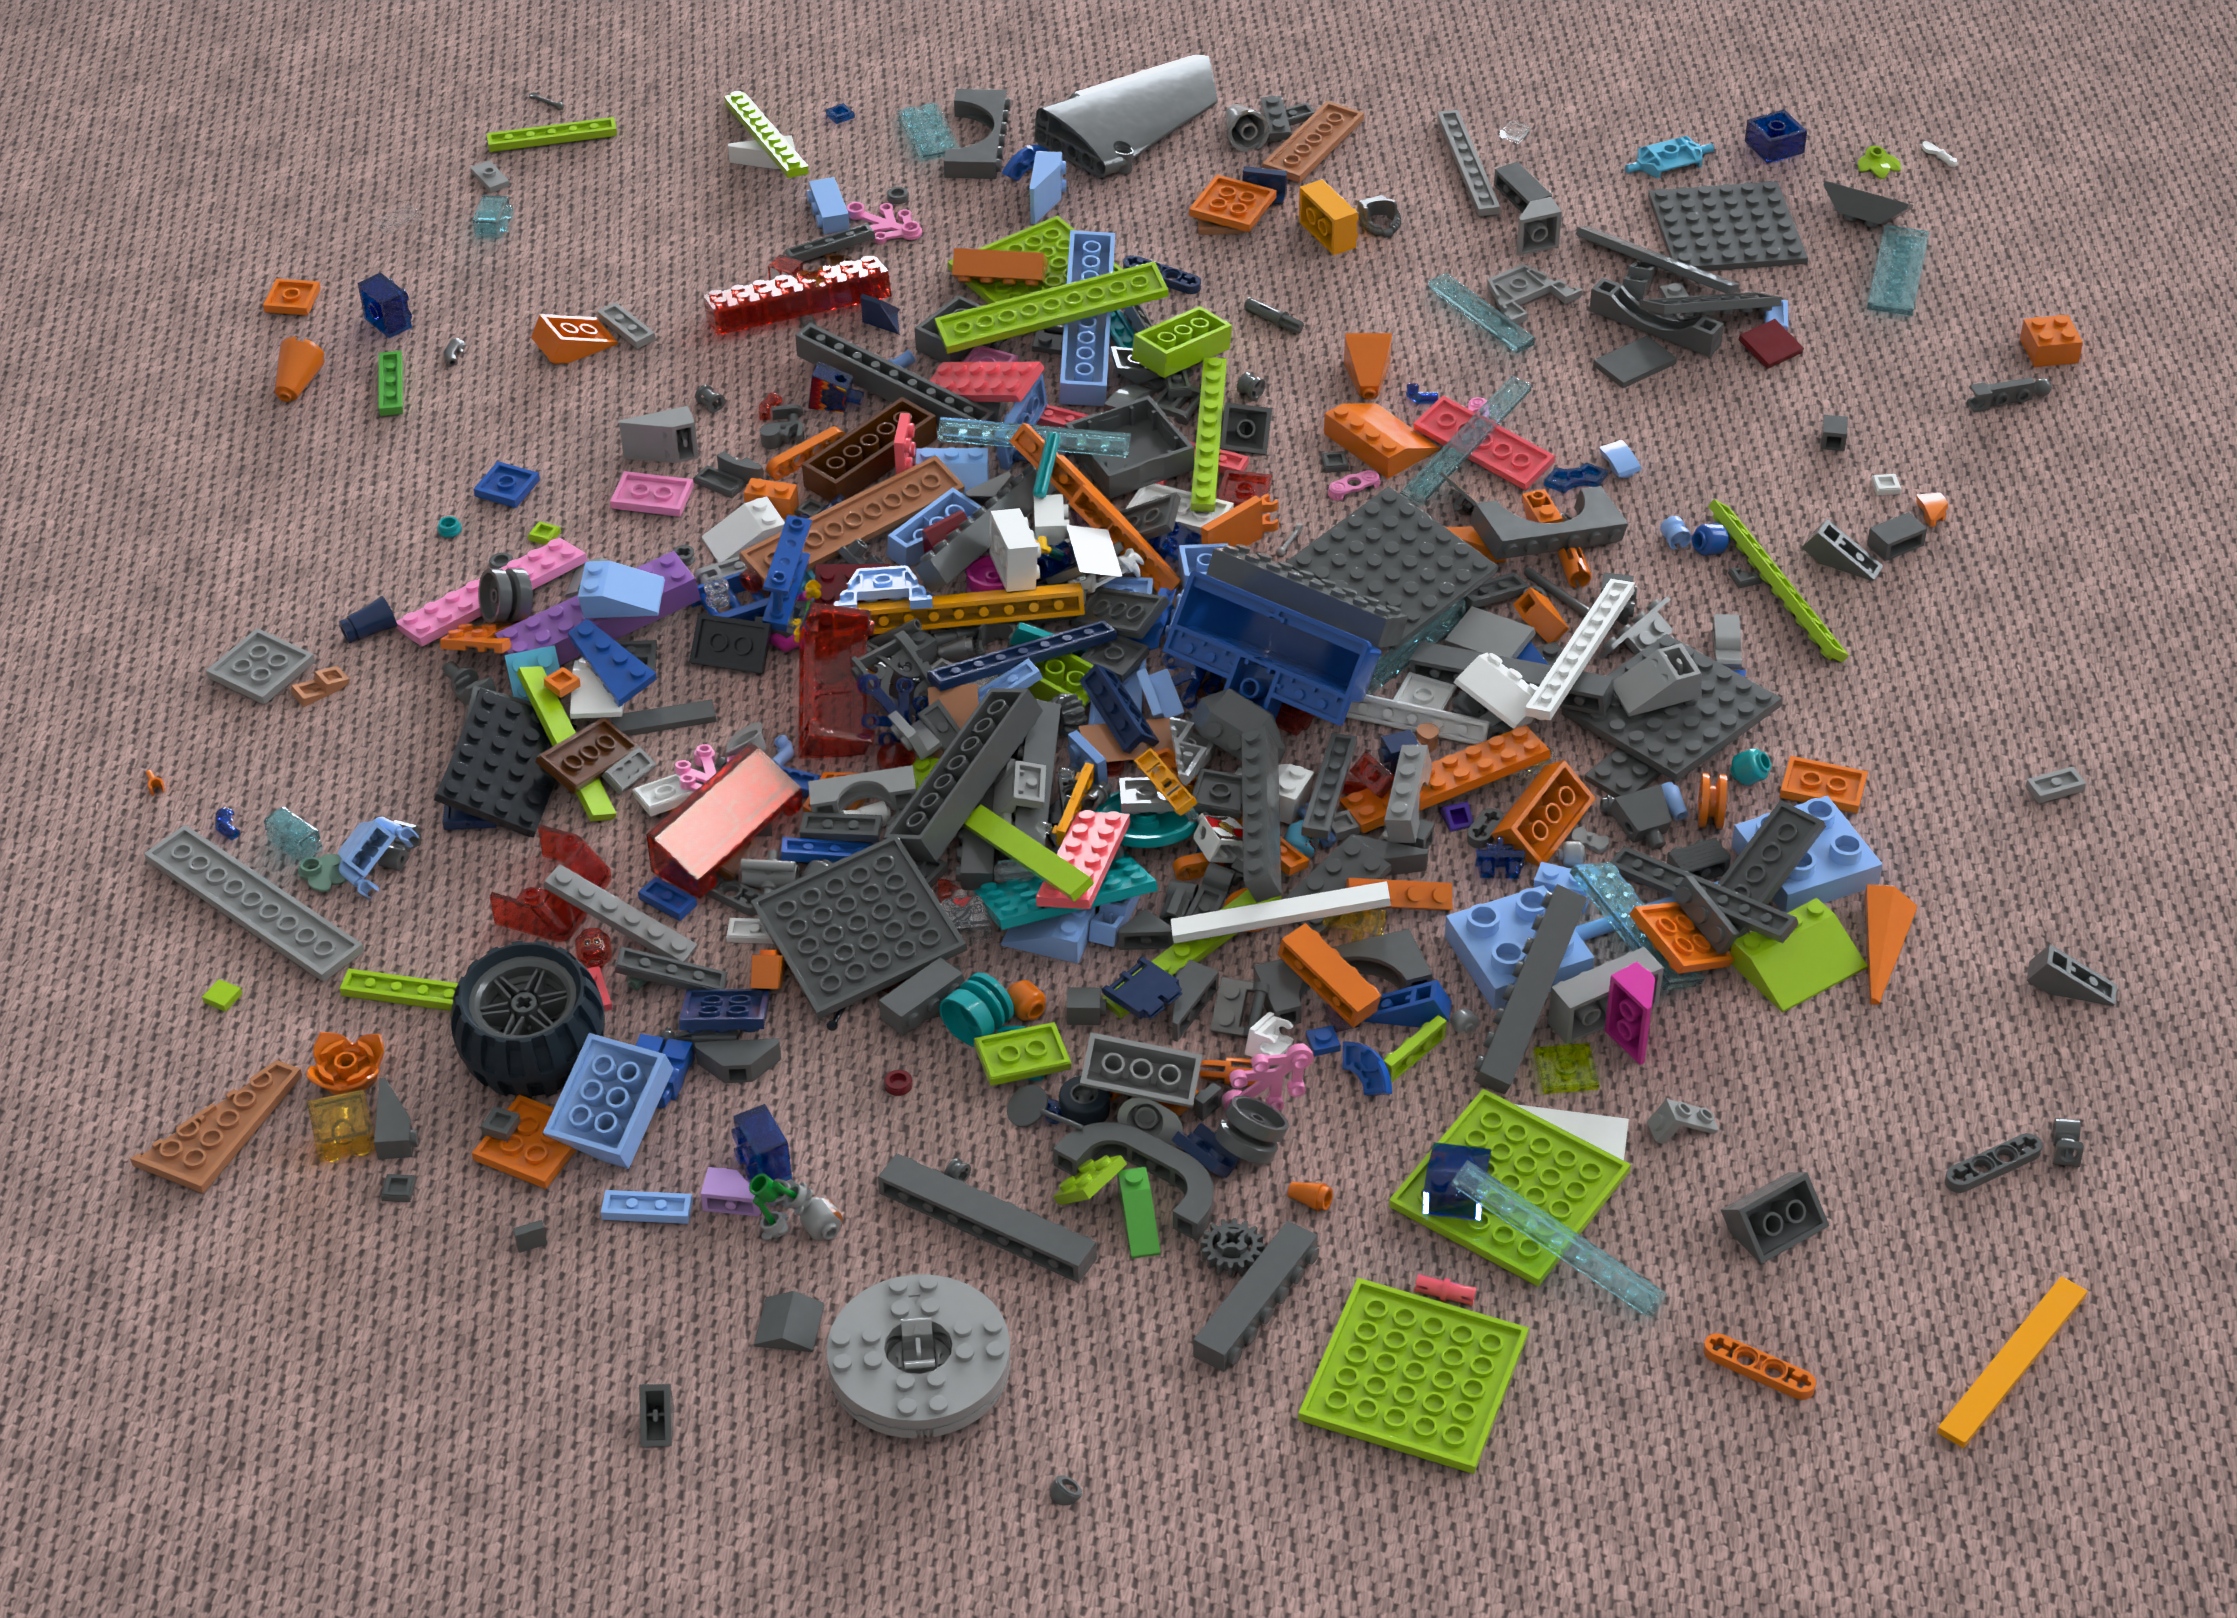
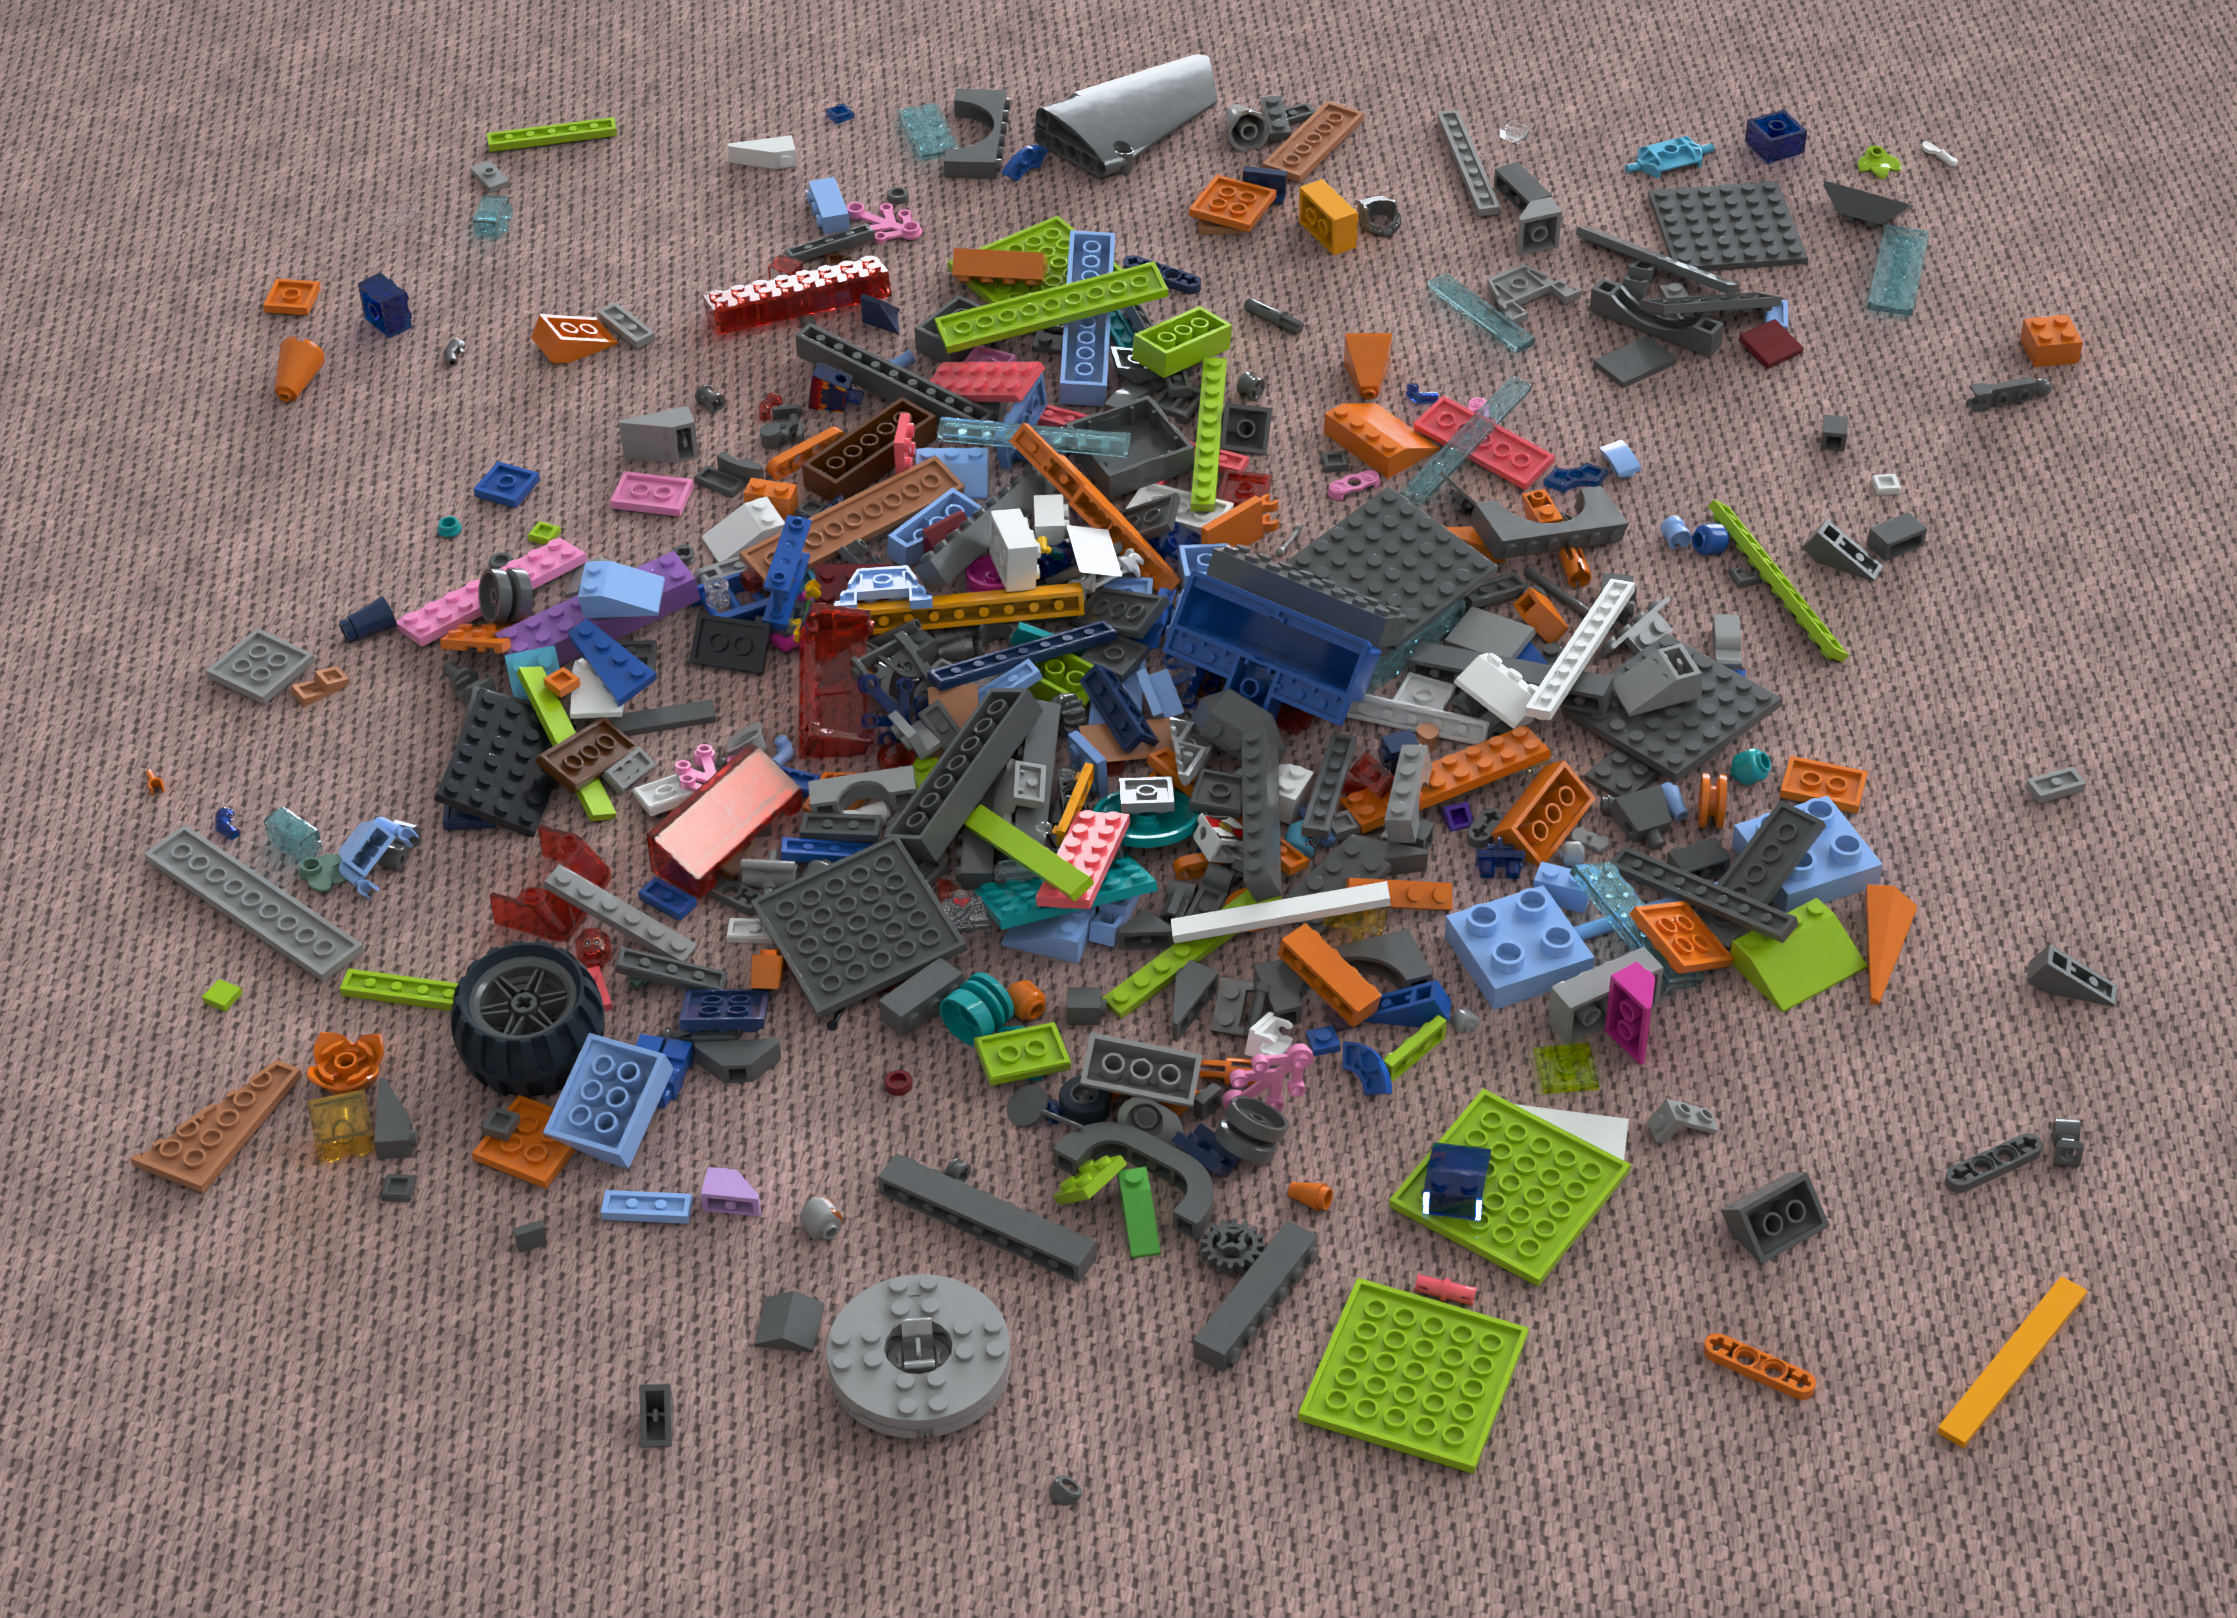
(390, 383): bright green plate -> none
(559, 106): dark grey hinge -> none
(761, 1144): clear blue brick -> none
(766, 135): lime plate -> none
(778, 1193): plant -> none
(988, 489): light grey slope -> none
(1046, 183): light blue slope -> none
(1046, 465): teal axle -> none
(1096, 795): dark grey axle -> none
(1145, 991): dark blue plate -> none
(1167, 784): light orange piece -> none
(1529, 990): dark grey brick -> none
(1559, 1239): clear light blue tile -> none
(1705, 914): dark grey plate -> none
(1934, 507): orange slope -> none

